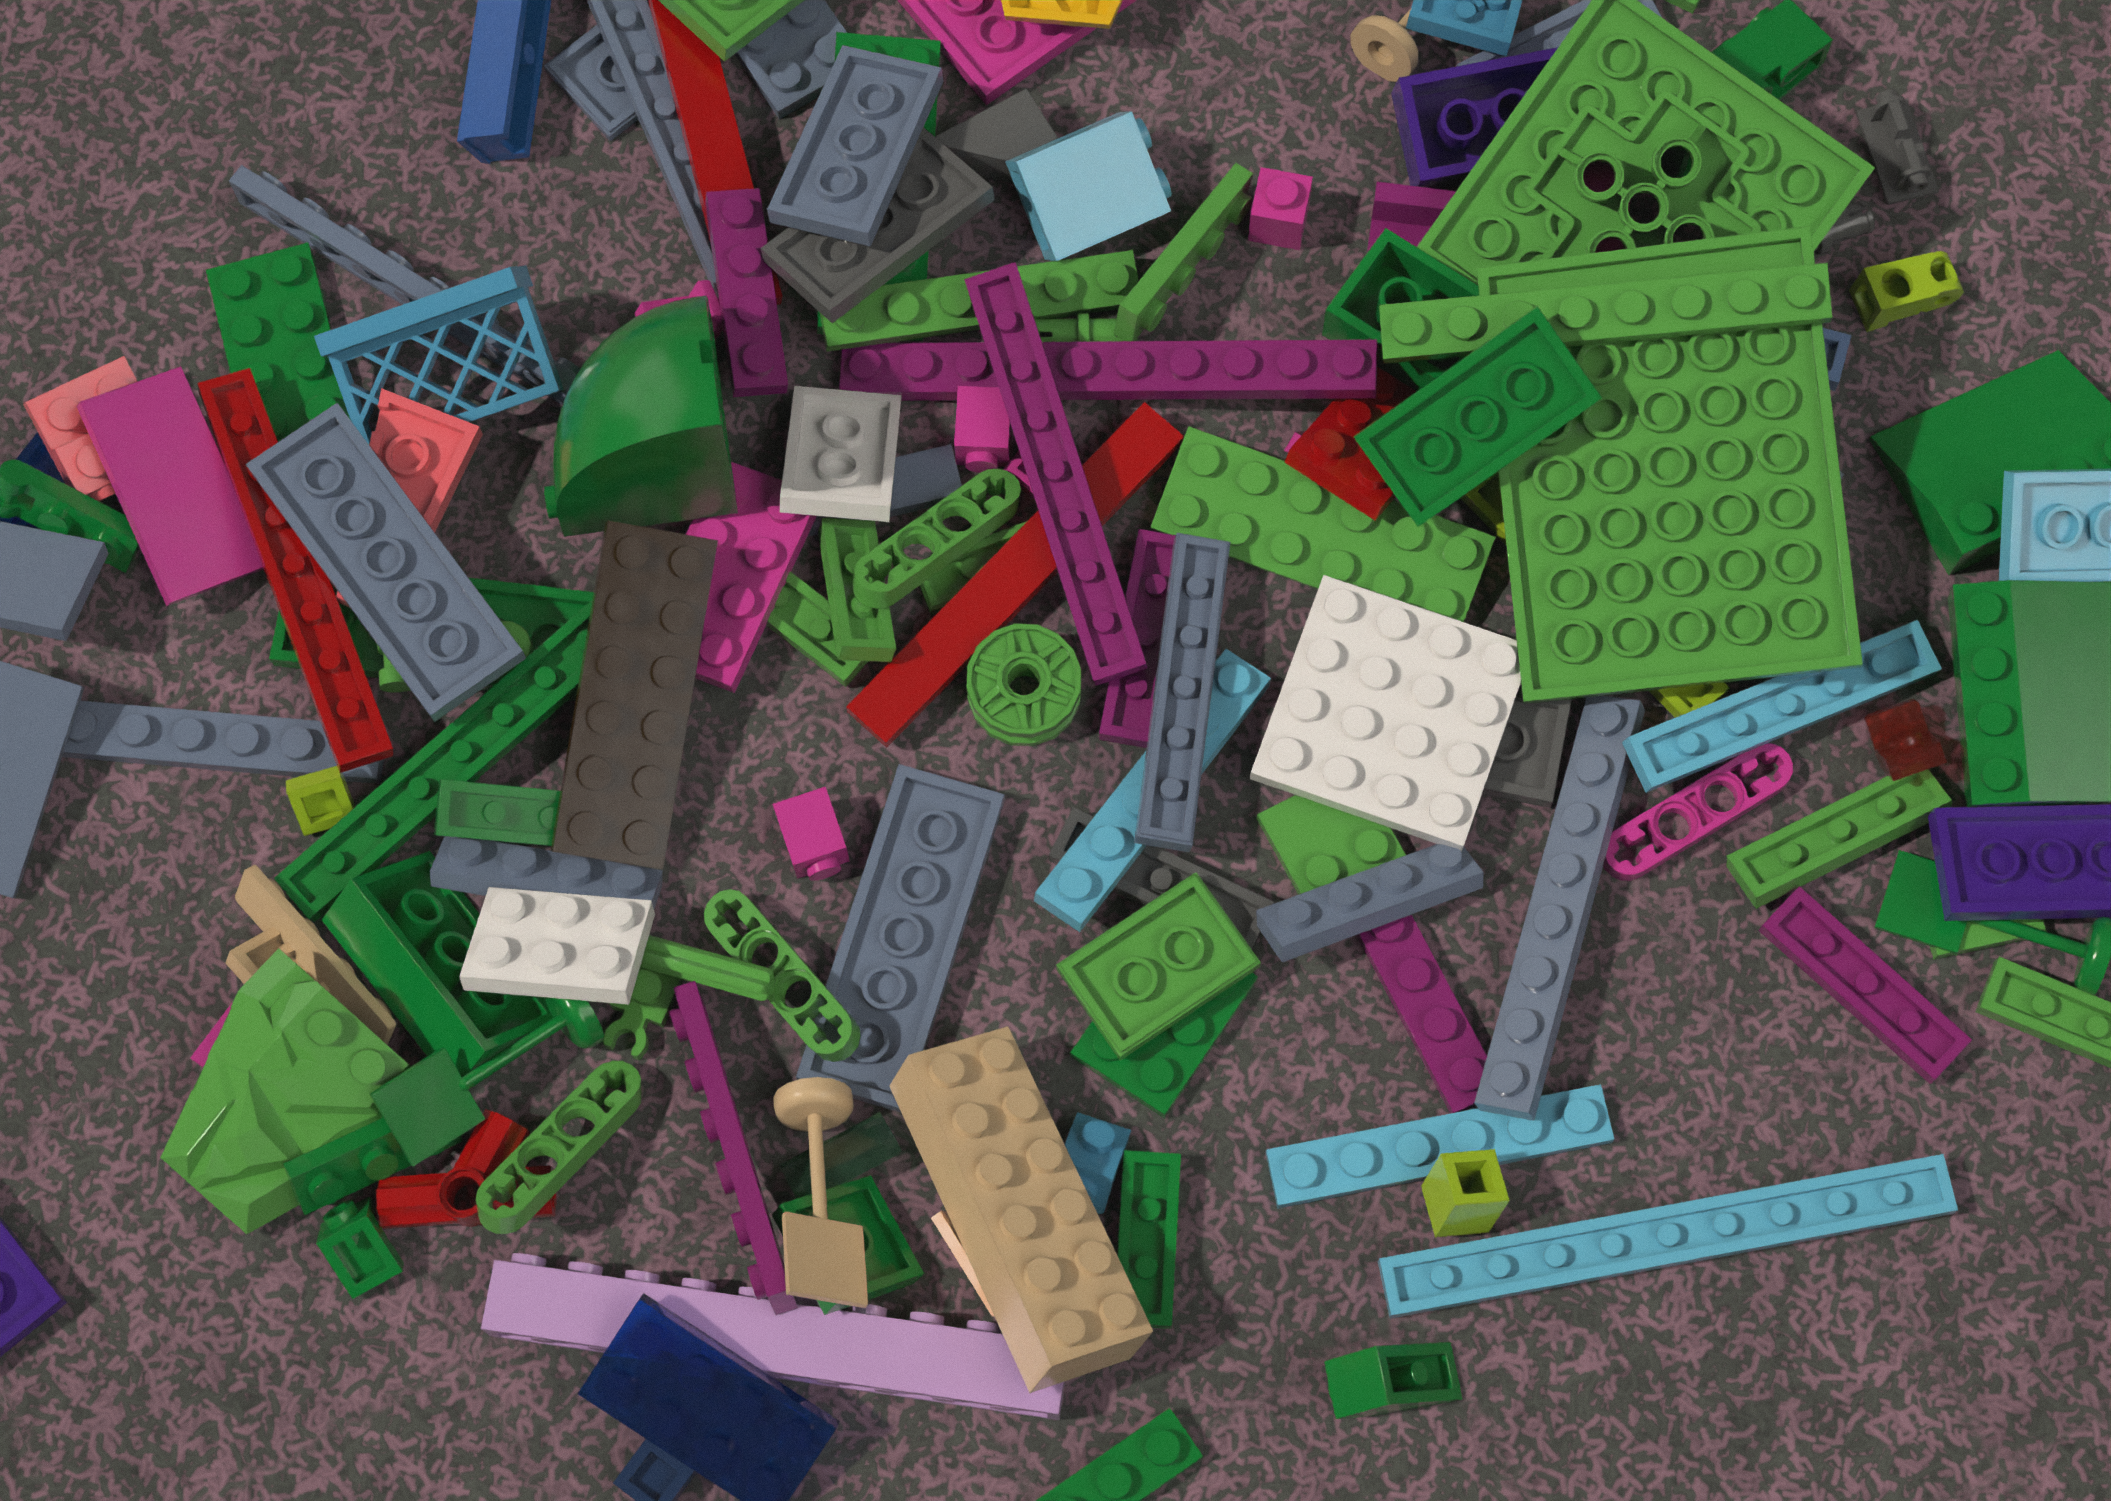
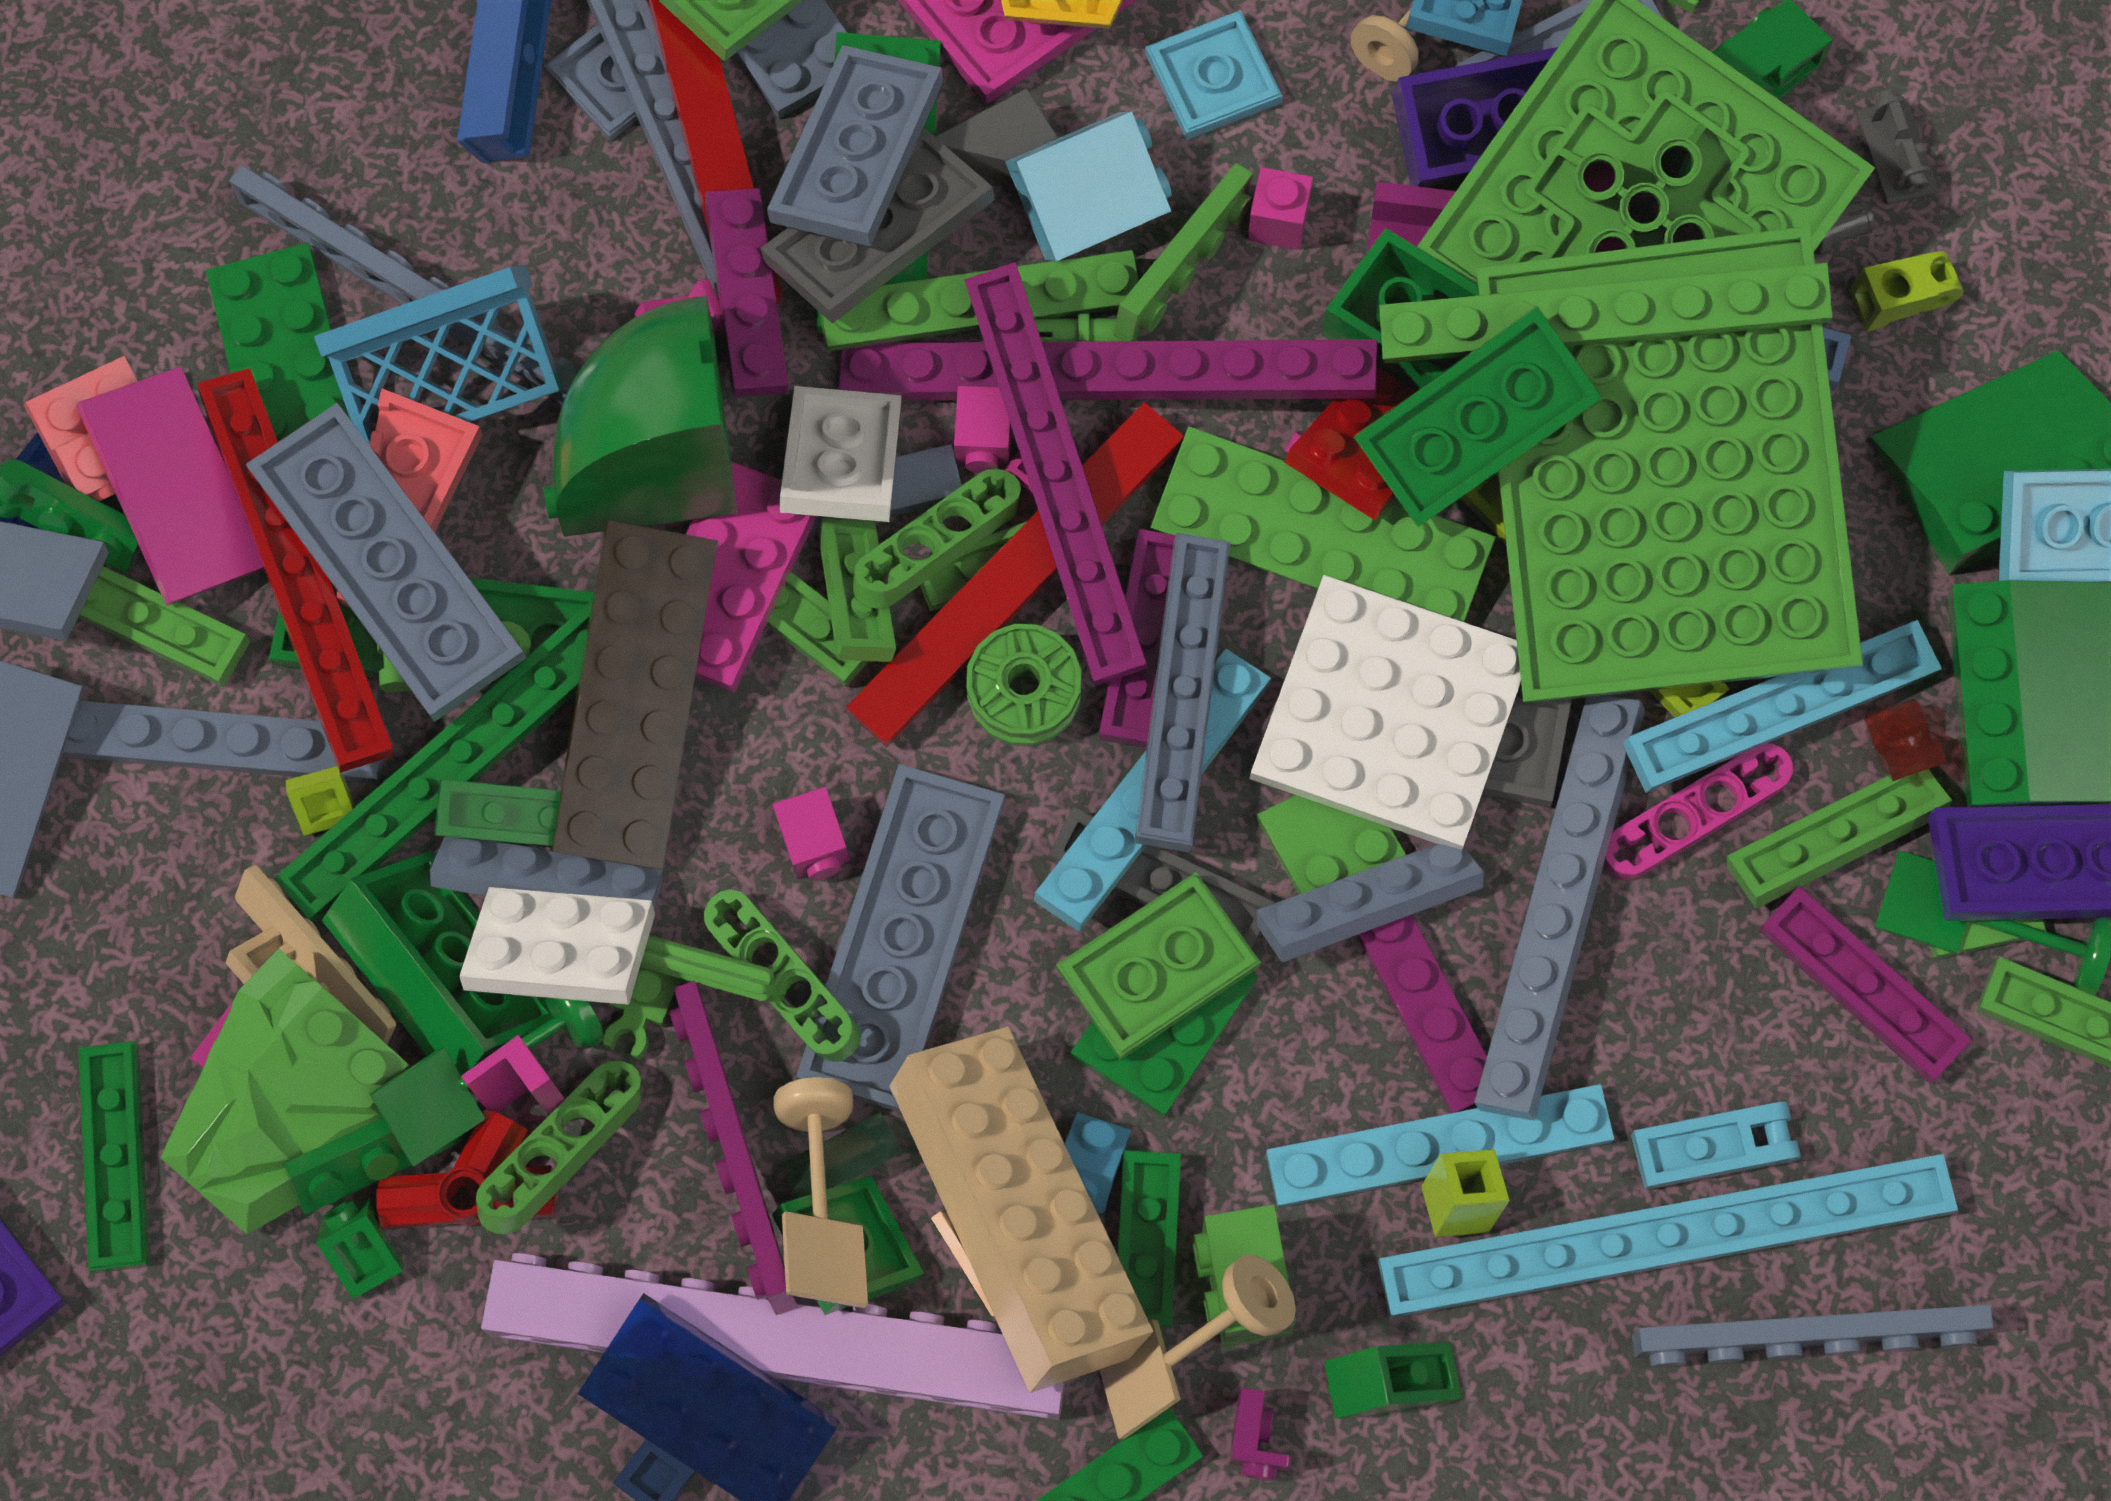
(113, 1157): none -> green tile
(166, 631): none -> bright green plate
(509, 1075): none -> dark pink panel
(1146, 1384): none -> tan piece
(1213, 75): none -> medium azure tile
(1222, 1242): none -> bright green brick
(1252, 1426): none -> magenta bracket
(1713, 1145): none -> medium azure plate
(1837, 1333): none -> sand blue plate

